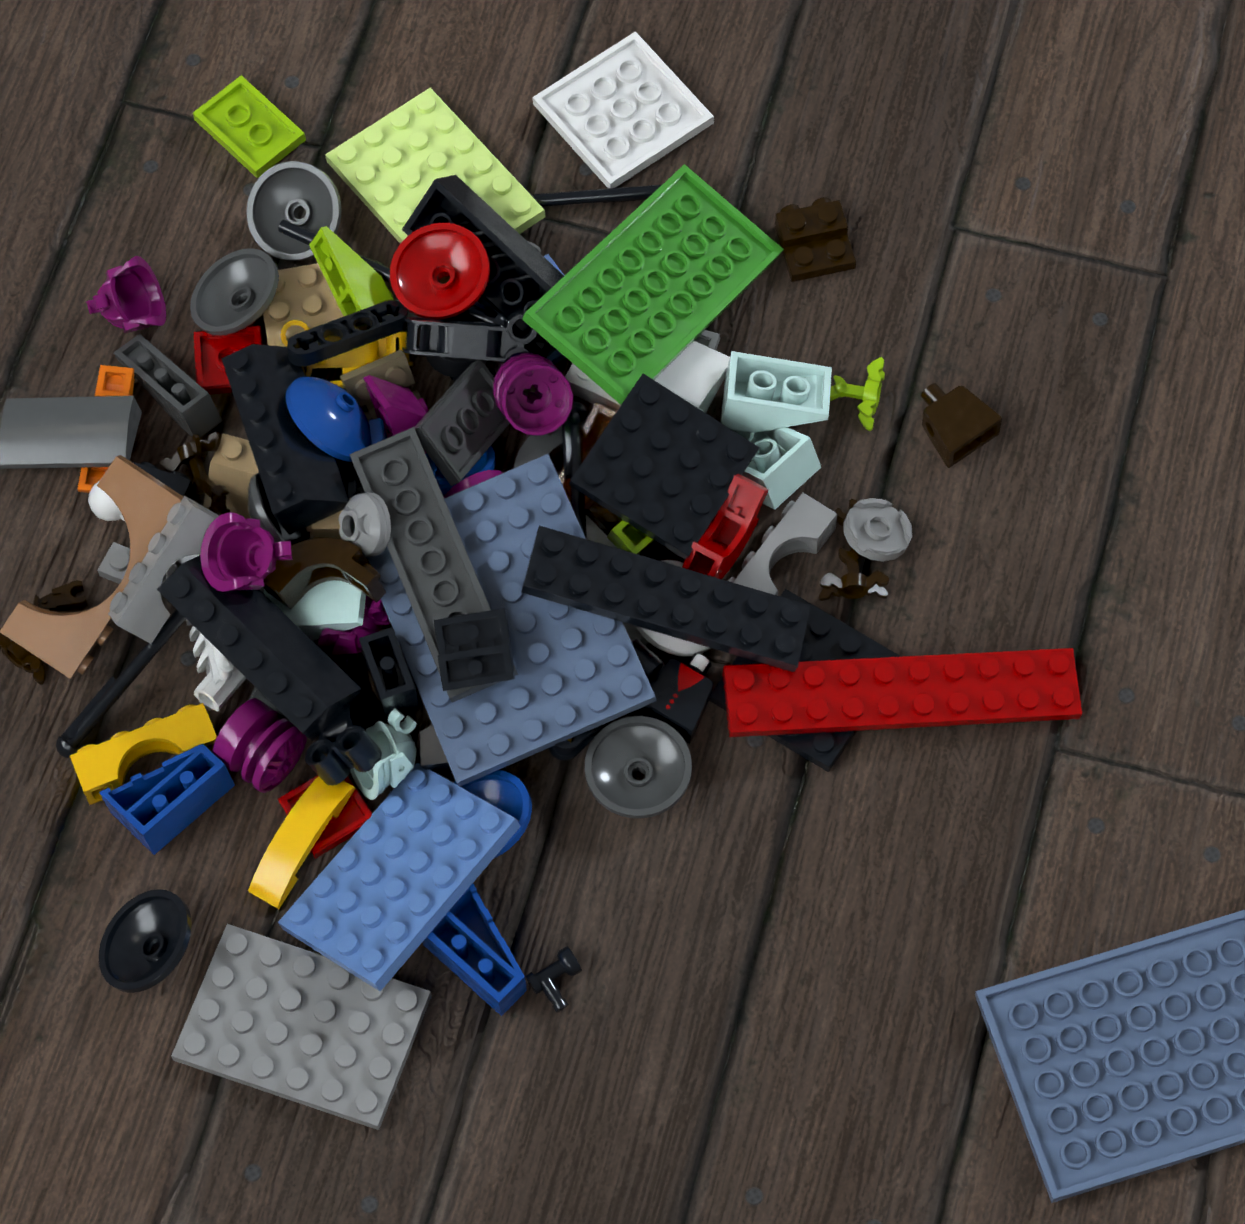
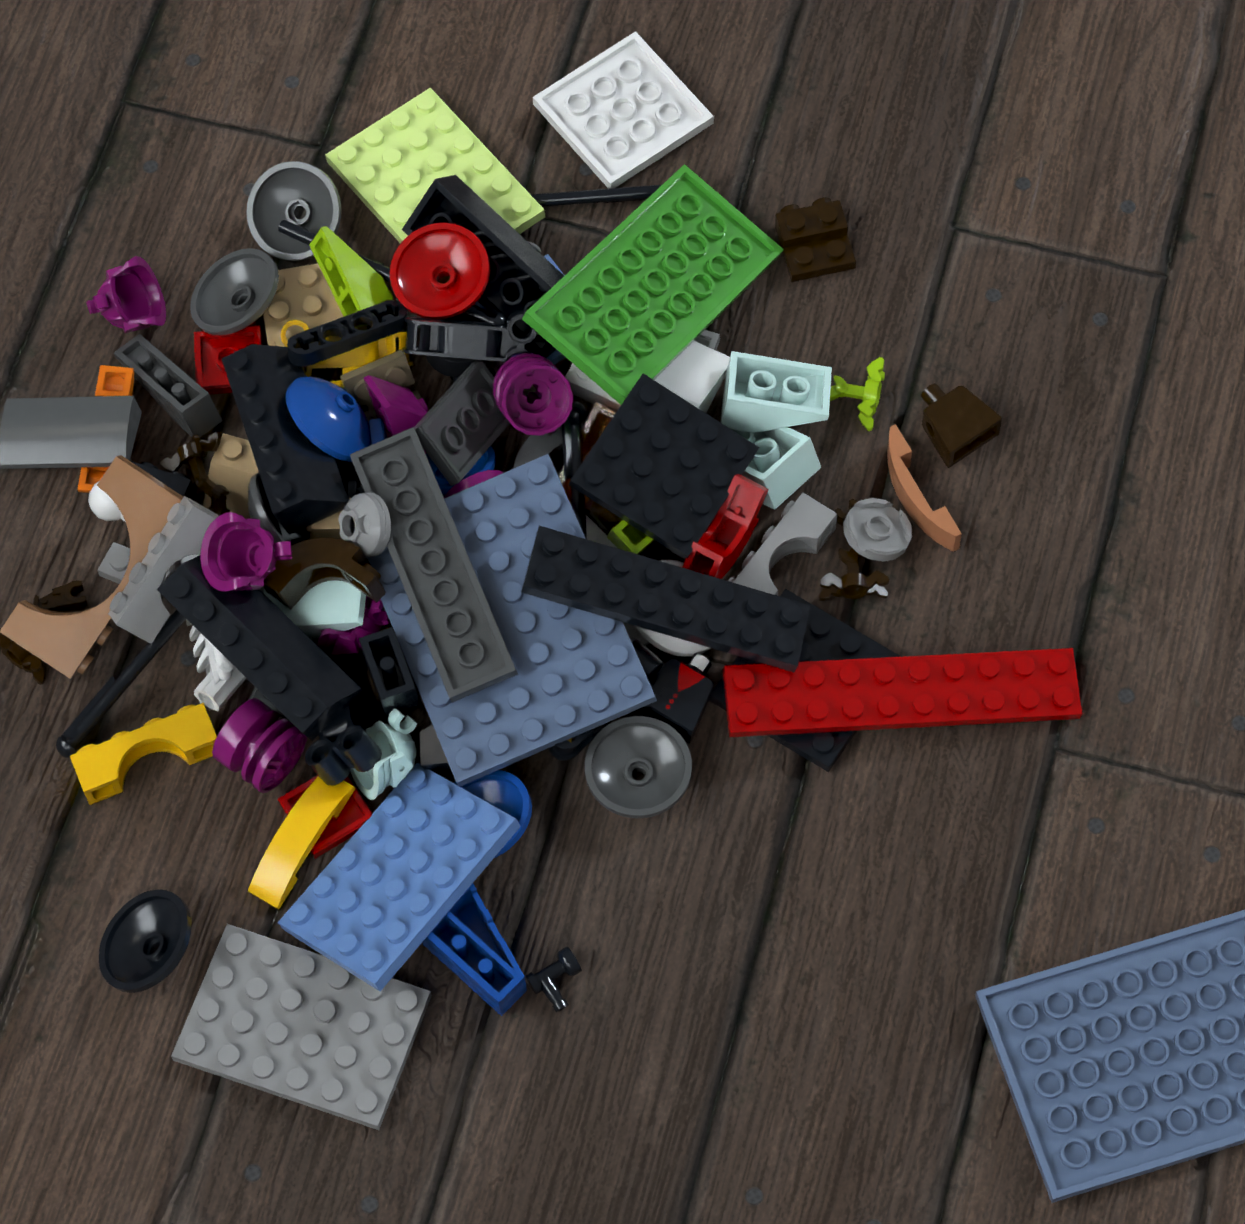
(170, 797): blue wedge -> none
(249, 126): lime plate -> none
(474, 649): black slope -> none
(937, 523): none -> nougat slope

